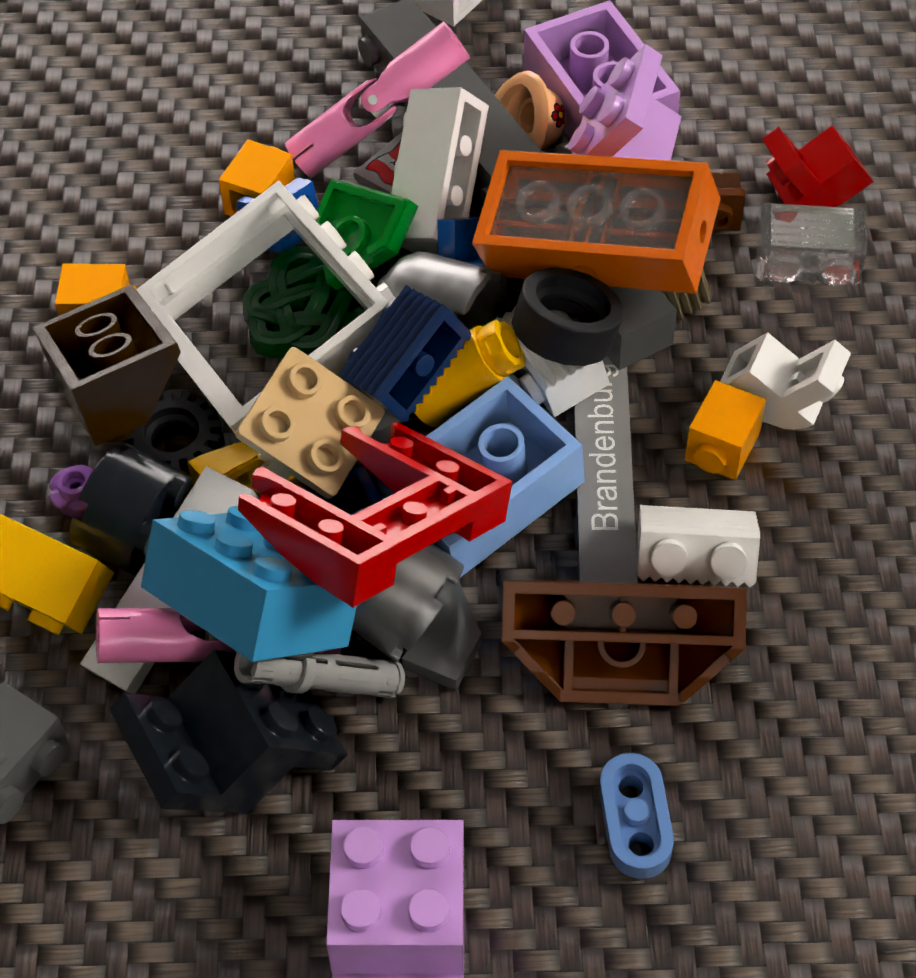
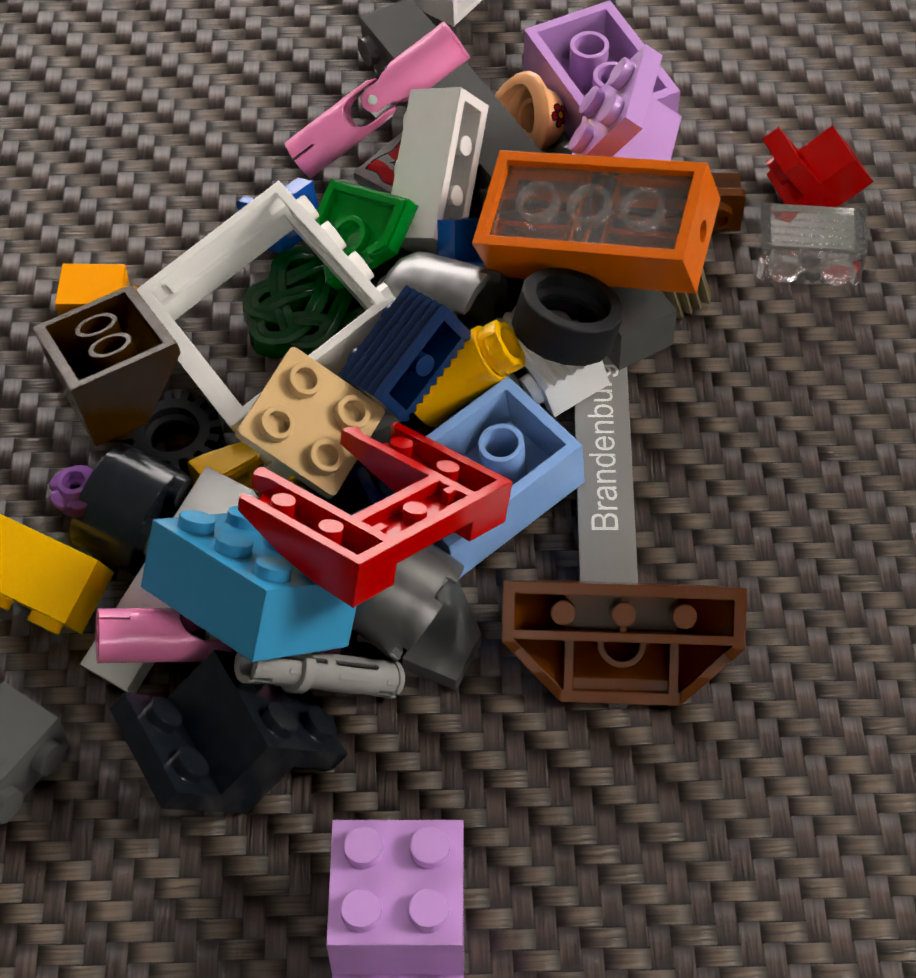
(253, 172): light orange brick -> none
(638, 818): medium blue plate -> none
(698, 545): white brick -> none
(725, 430): light orange brick -> none
(790, 384): white brick -> none

